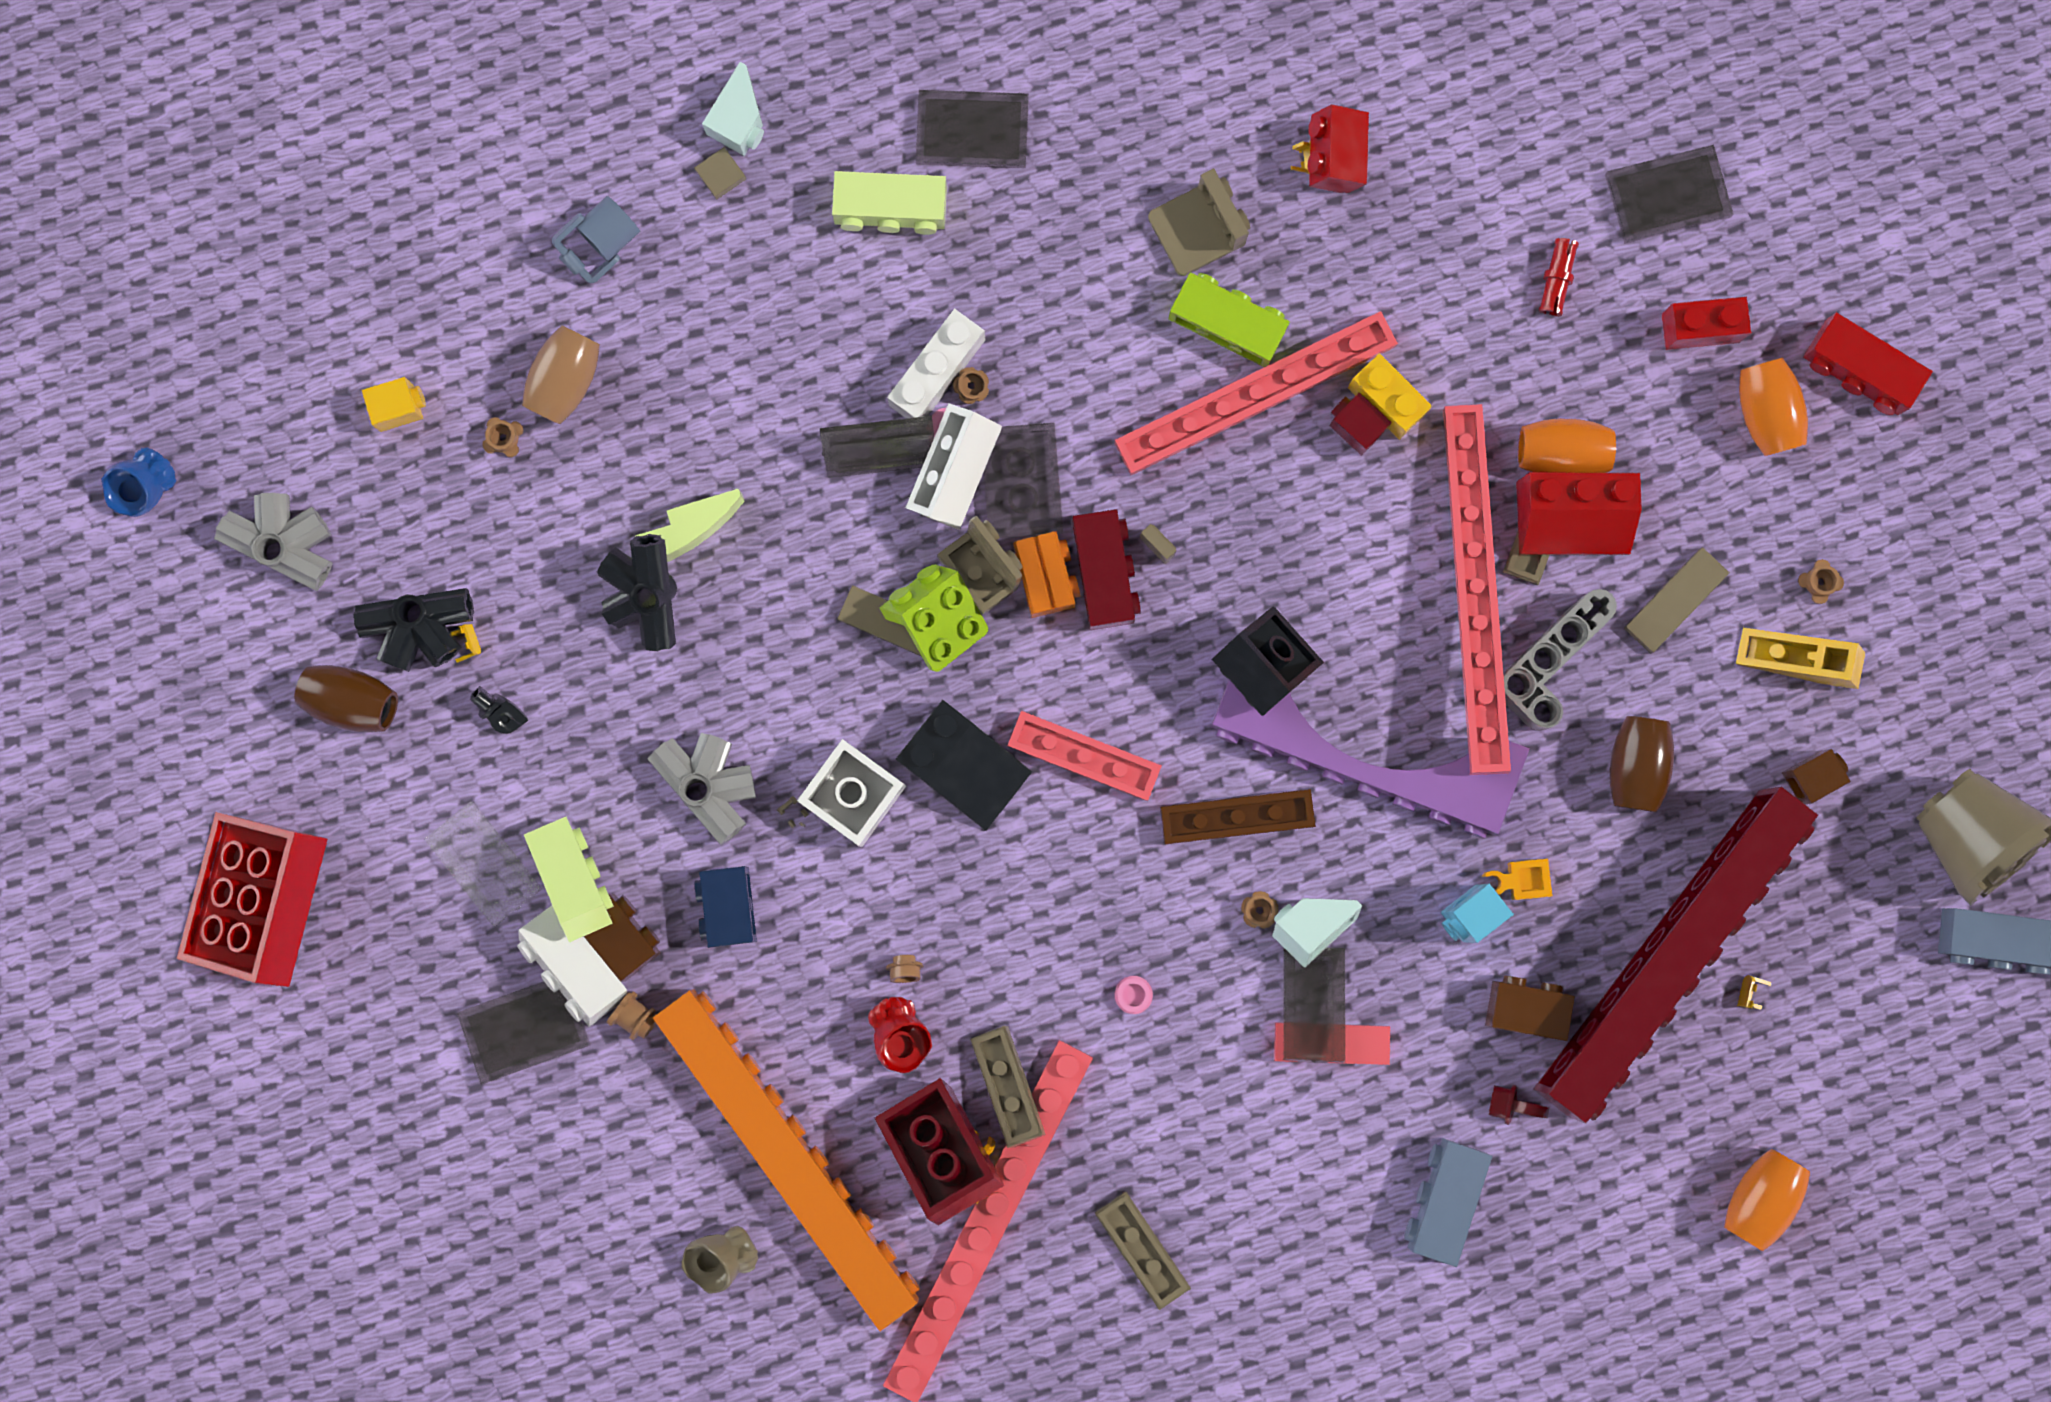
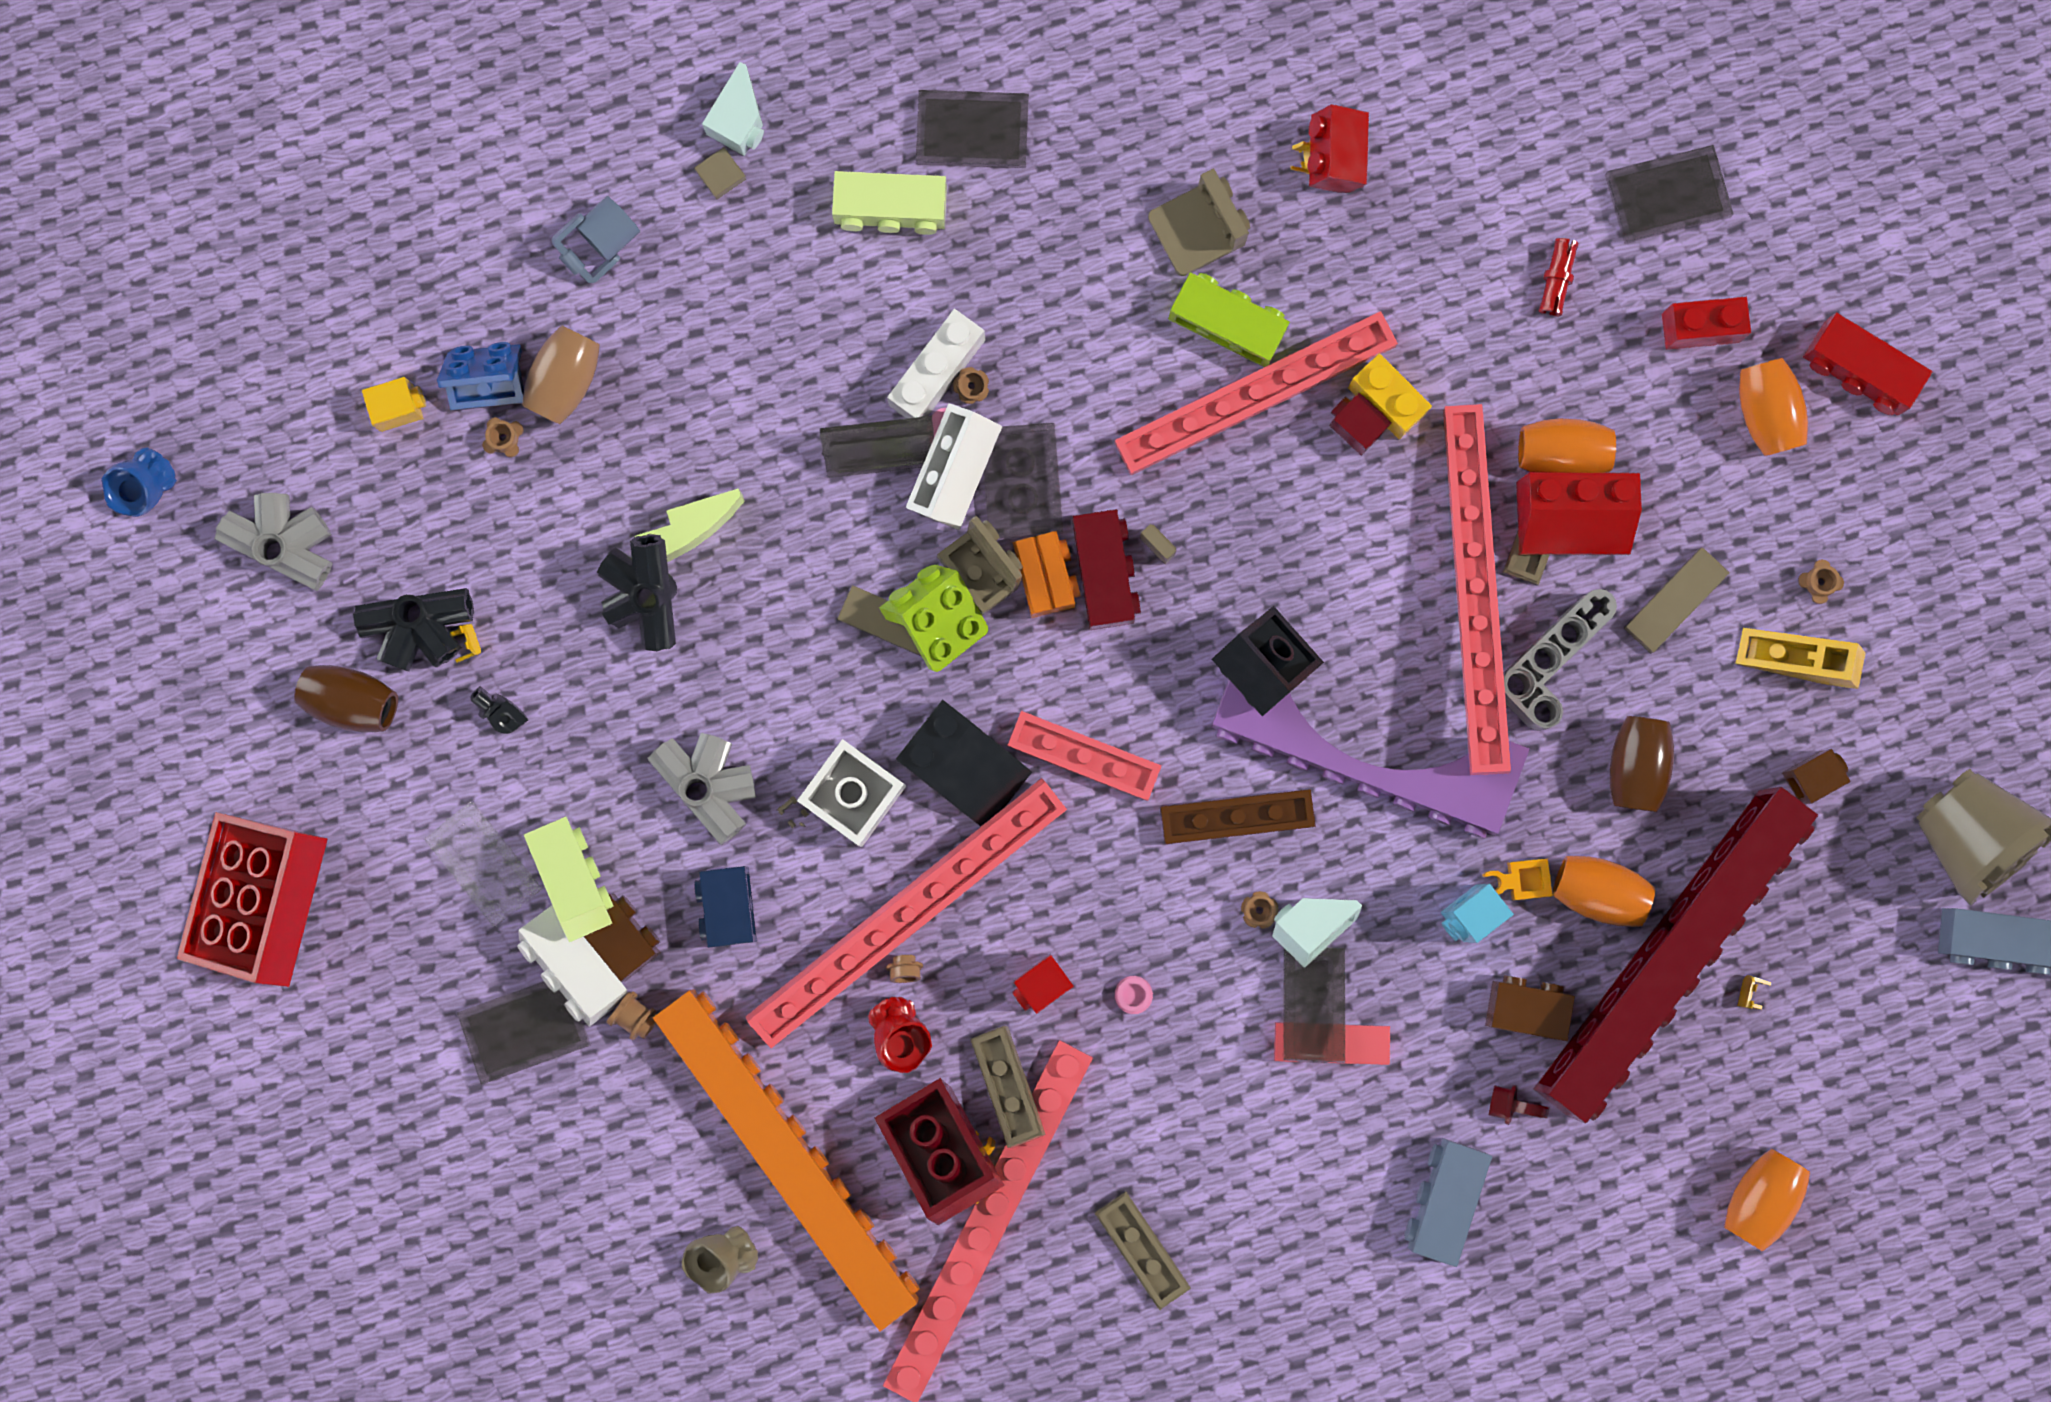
(482, 376): none -> blue bracket
(905, 913): none -> coral plate
(1041, 985): none -> red brick
(1603, 891): none -> orange piece

